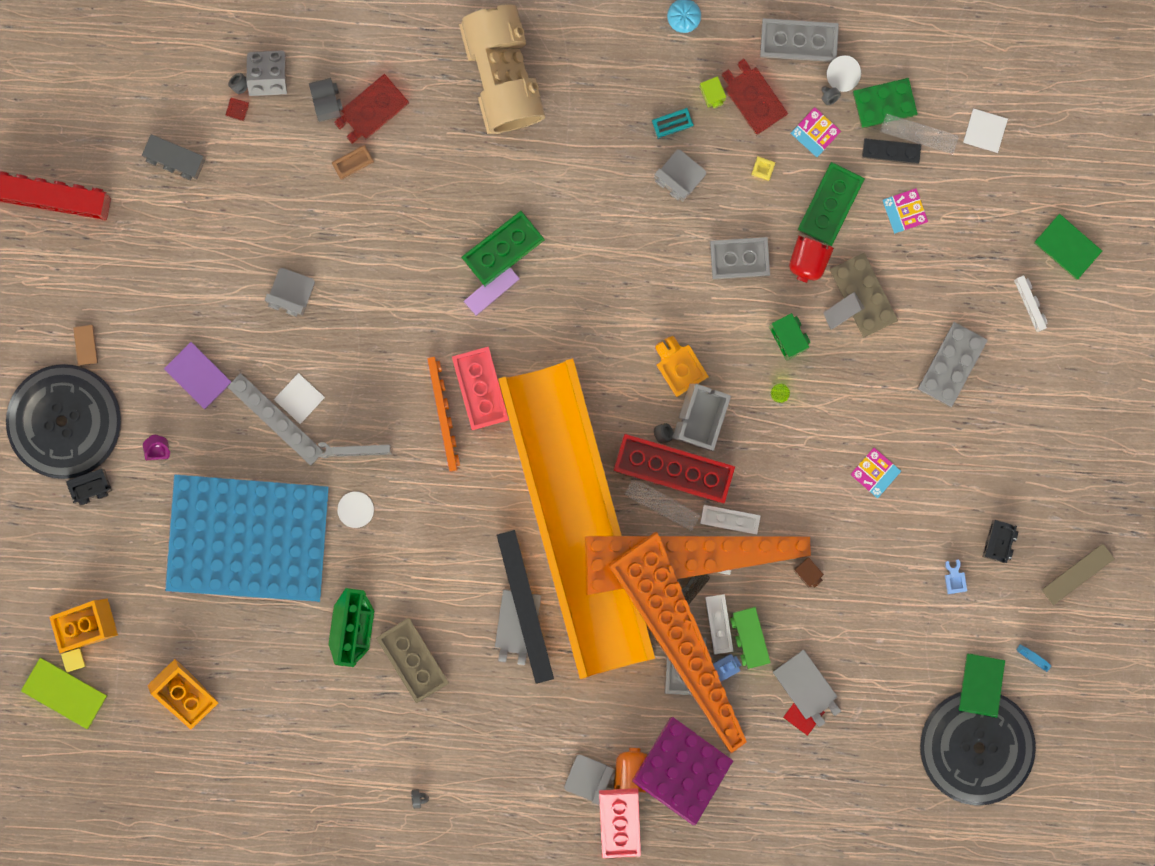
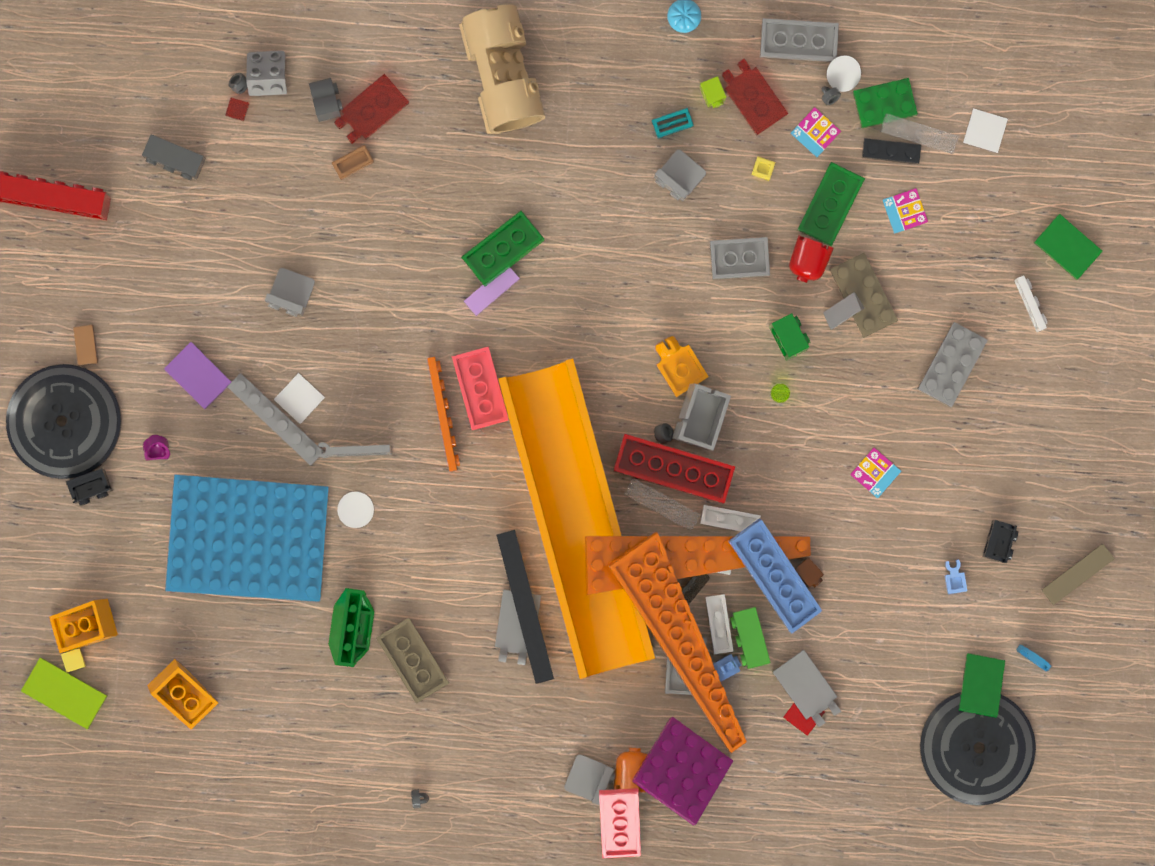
(775, 575): none -> medium blue plate

